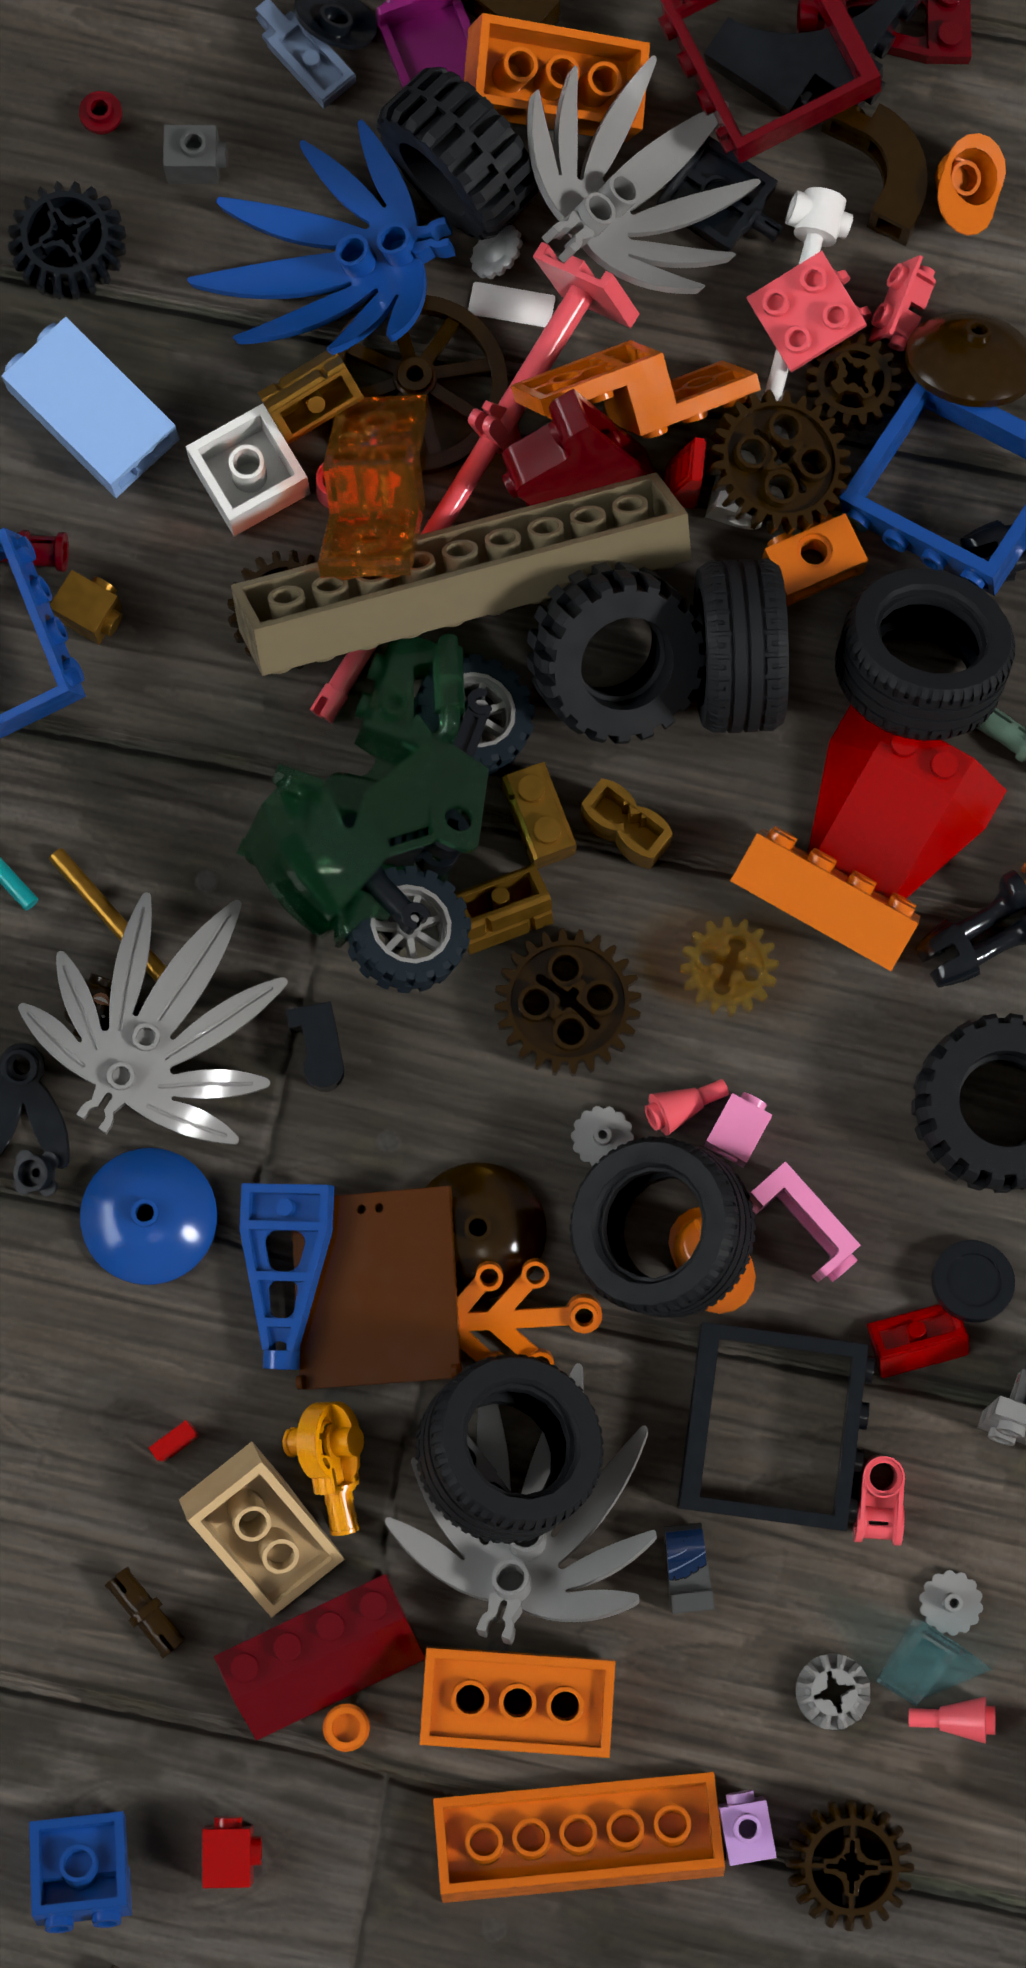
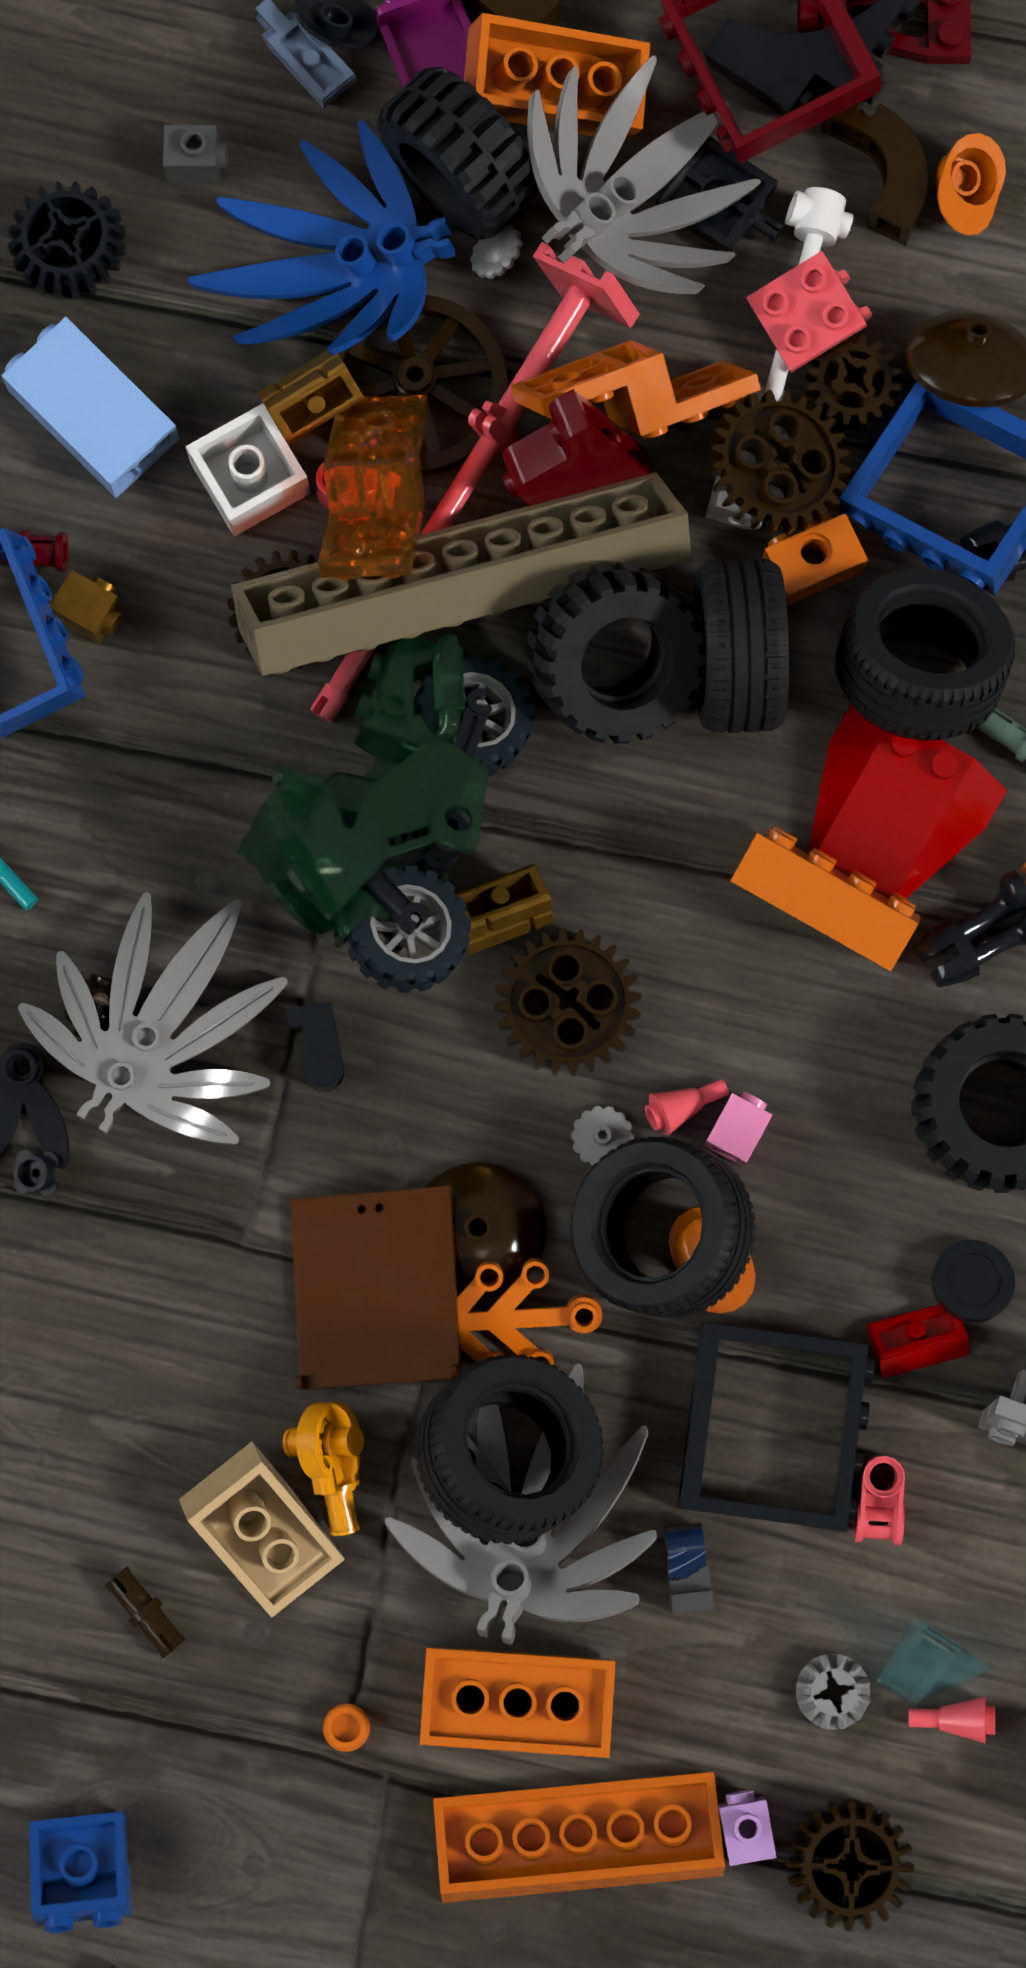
(99, 904): pearl gold bar -> none
(100, 124): dark red plate -> none
(174, 1441): red tile -> none
(175, 1235): blue dish -> none
(229, 1853): red brick -> none
(284, 1208): blue plate -> none
(320, 1657): dark red slope -> none
(511, 304): white sticker -> none
(539, 815): pearl gold brick -> none
(615, 817): pearl gold brick -> none
(685, 473): red slope -> none
(752, 956): clear yellow gear -> none
(812, 1215): bright pink panel -> none
(907, 286): coral hinge -> none
(951, 1602): light grey piece -> none

